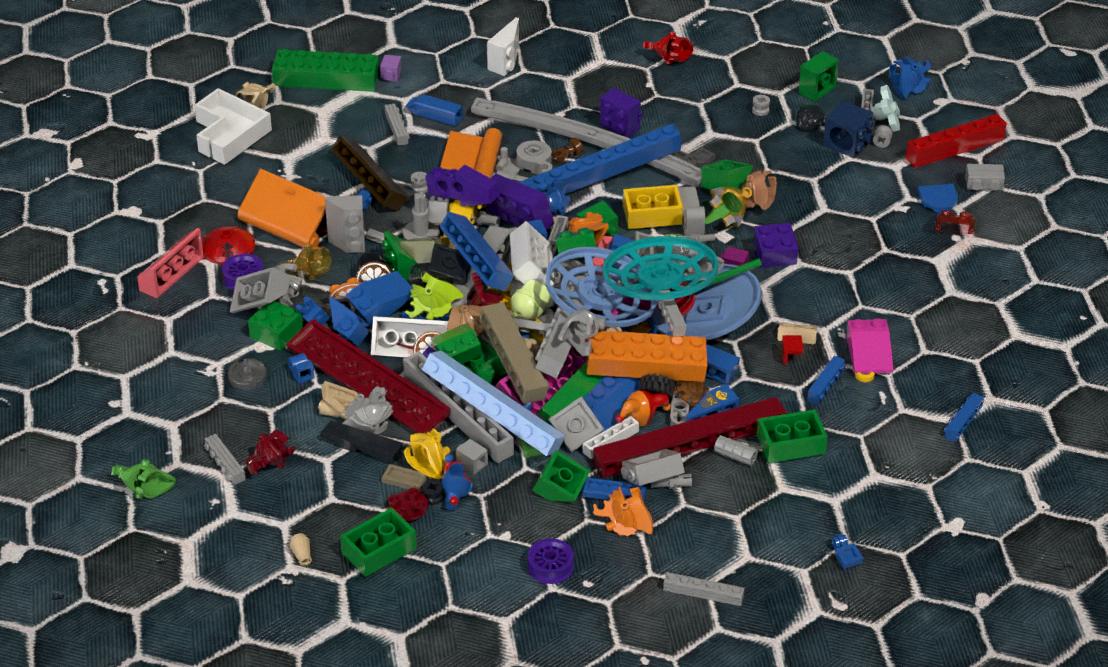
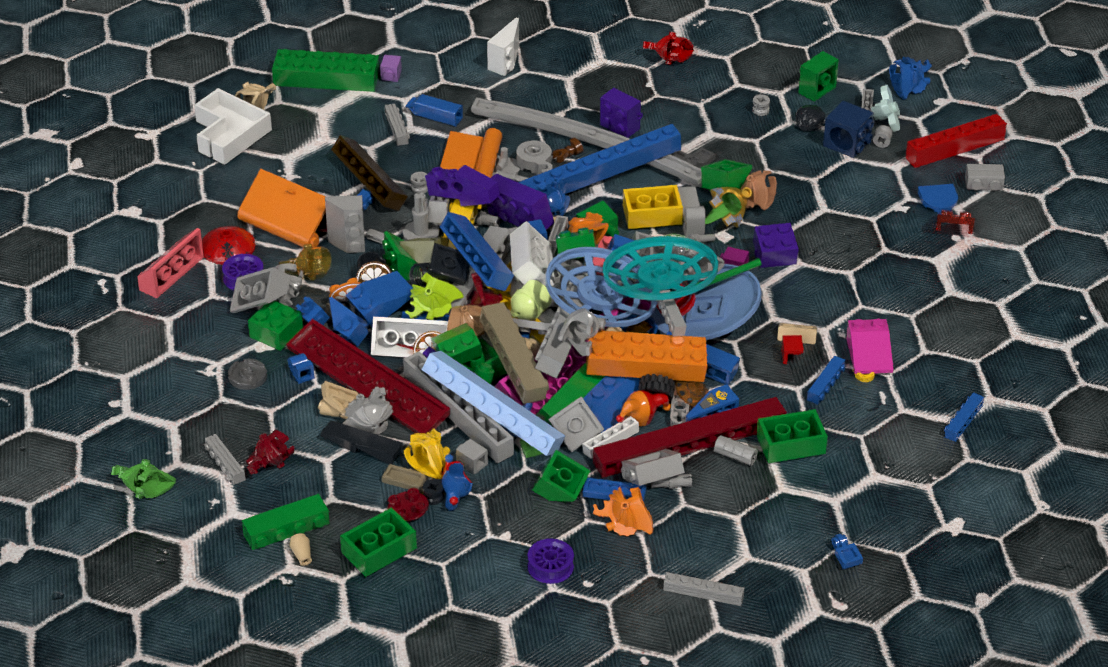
(285, 521): none -> green brick

